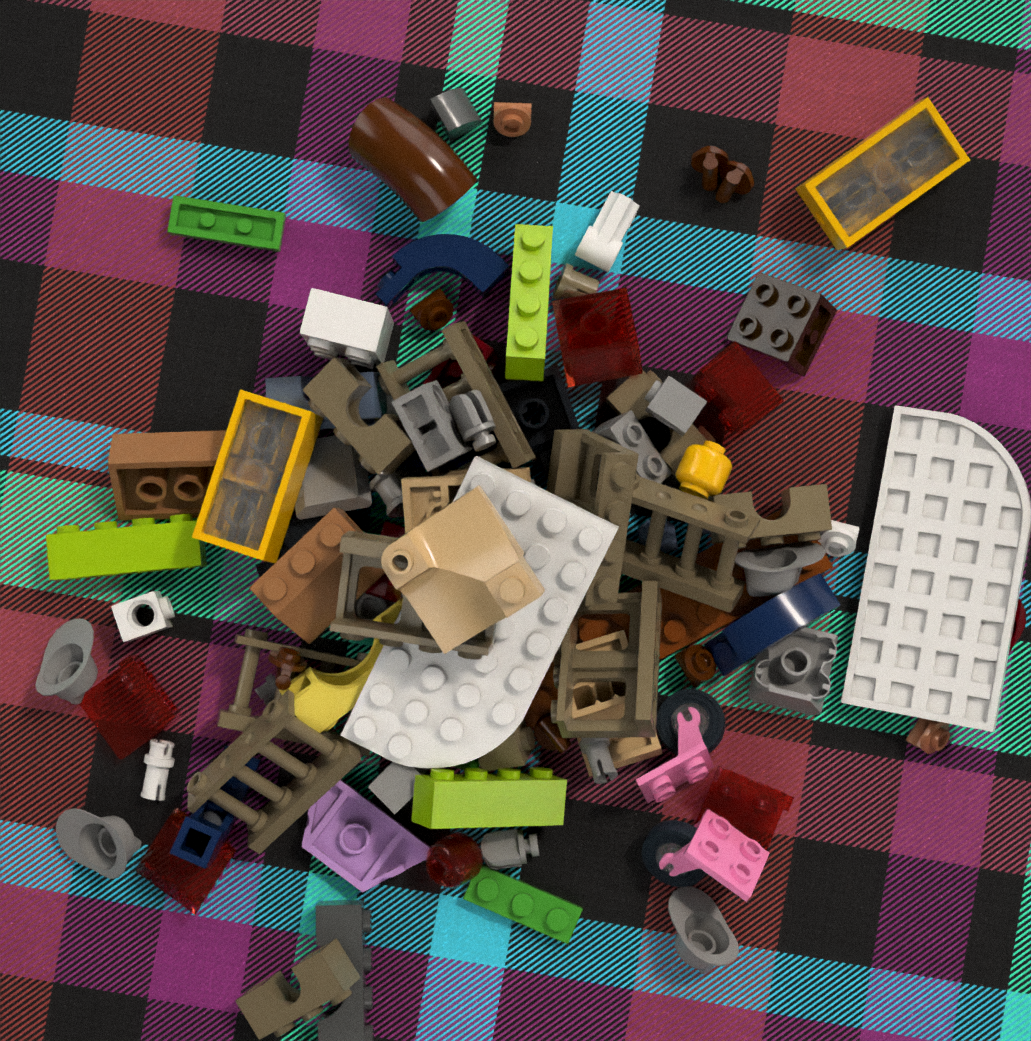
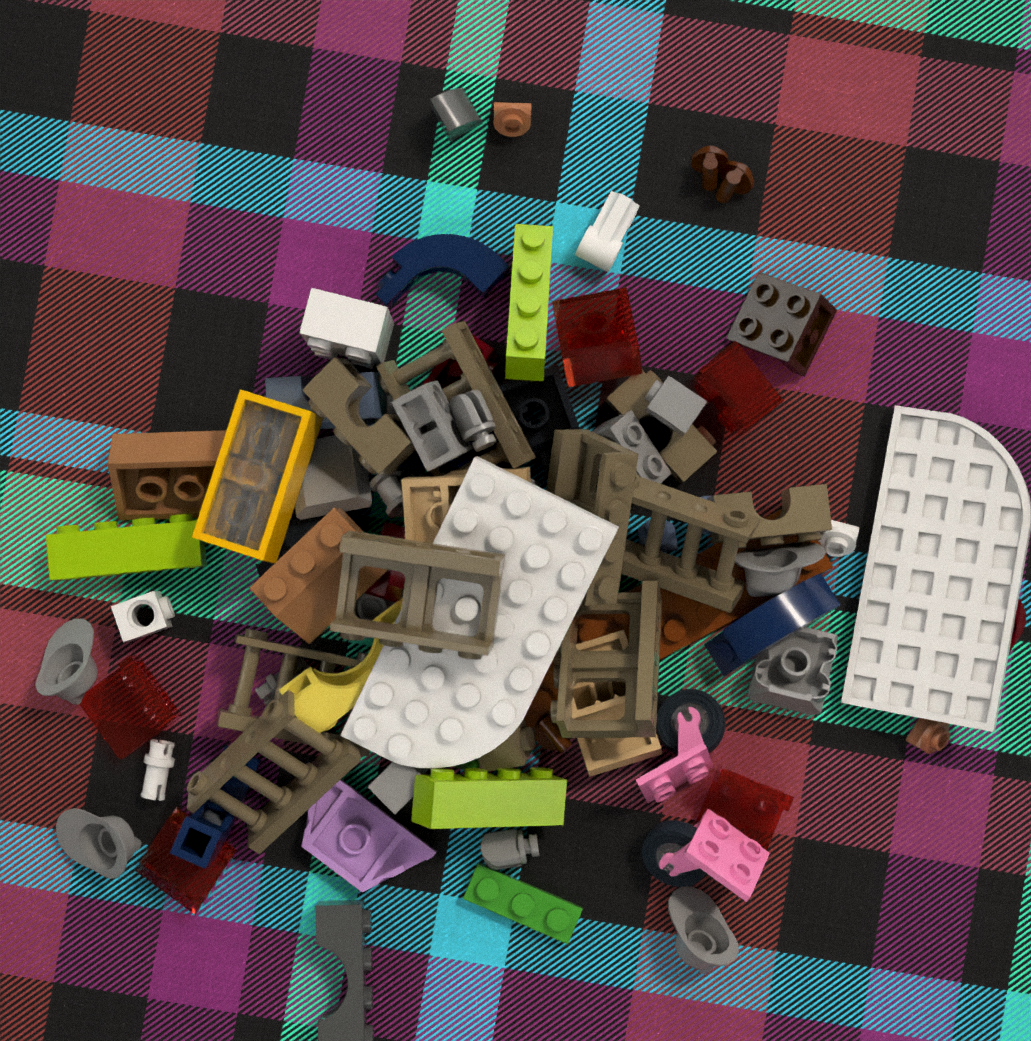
(226, 223): bright green plate -> none
(286, 661): reddish brown plate -> none
(322, 977): dark tan arch -> none
(409, 158): reddish brown brick -> none
(433, 311): reddish brown plate -> none
(454, 860): clear red head -> none
(462, 570): tan slope -> none
(573, 284): dark tan bush -> none
(599, 758): light grey pin -> none
(696, 664): reddish brown plate -> none
(703, 469): yellow head -> none
(882, 174): clear brick -> none

